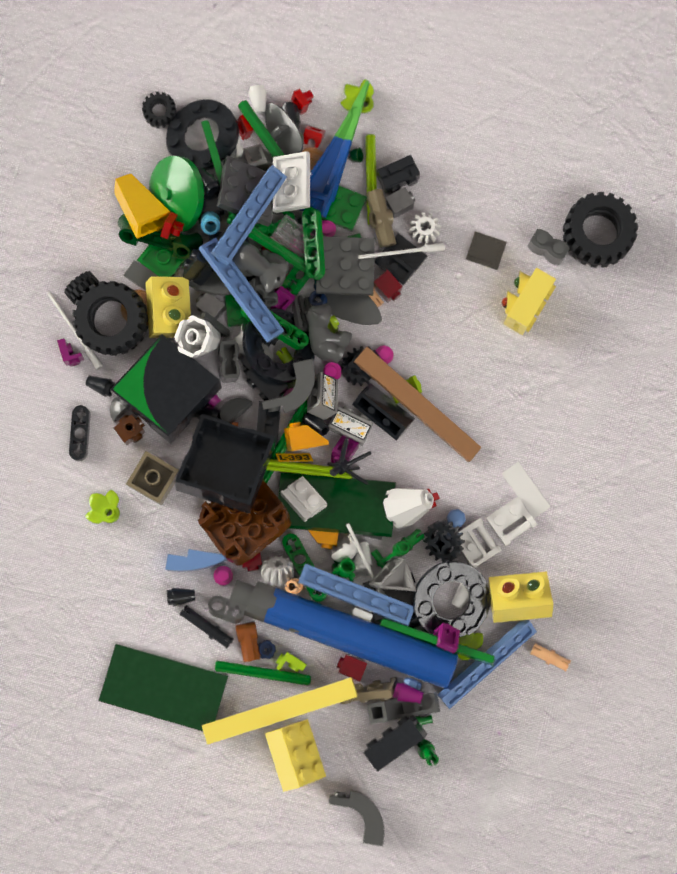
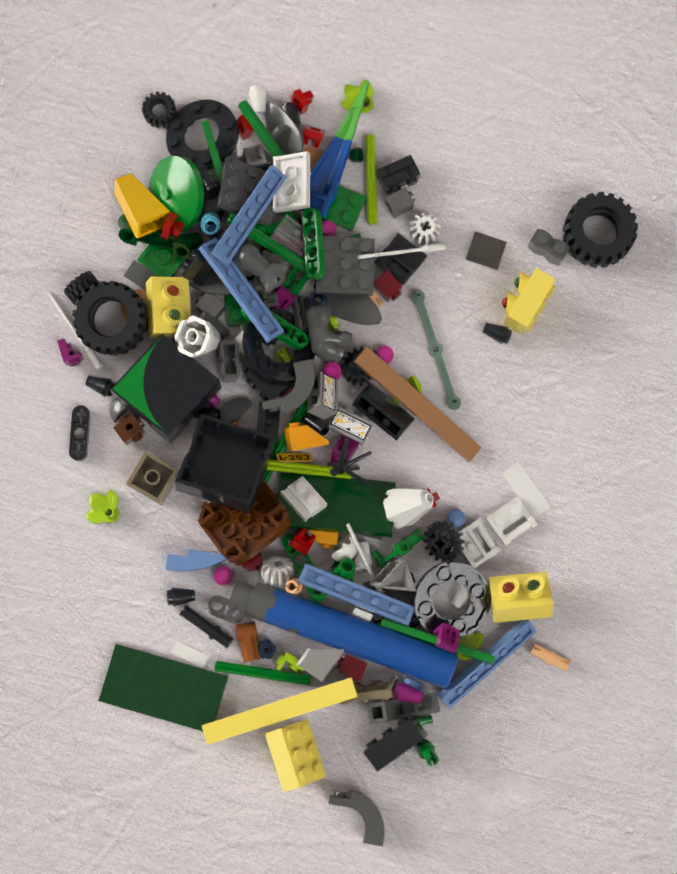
(189, 654): none -> white sticker
(302, 541): none -> red tile
(319, 661): none -> light grey slope
(381, 218): dark tan piece -> none
(453, 401): none -> sand green piece
(498, 332): none -> black cone

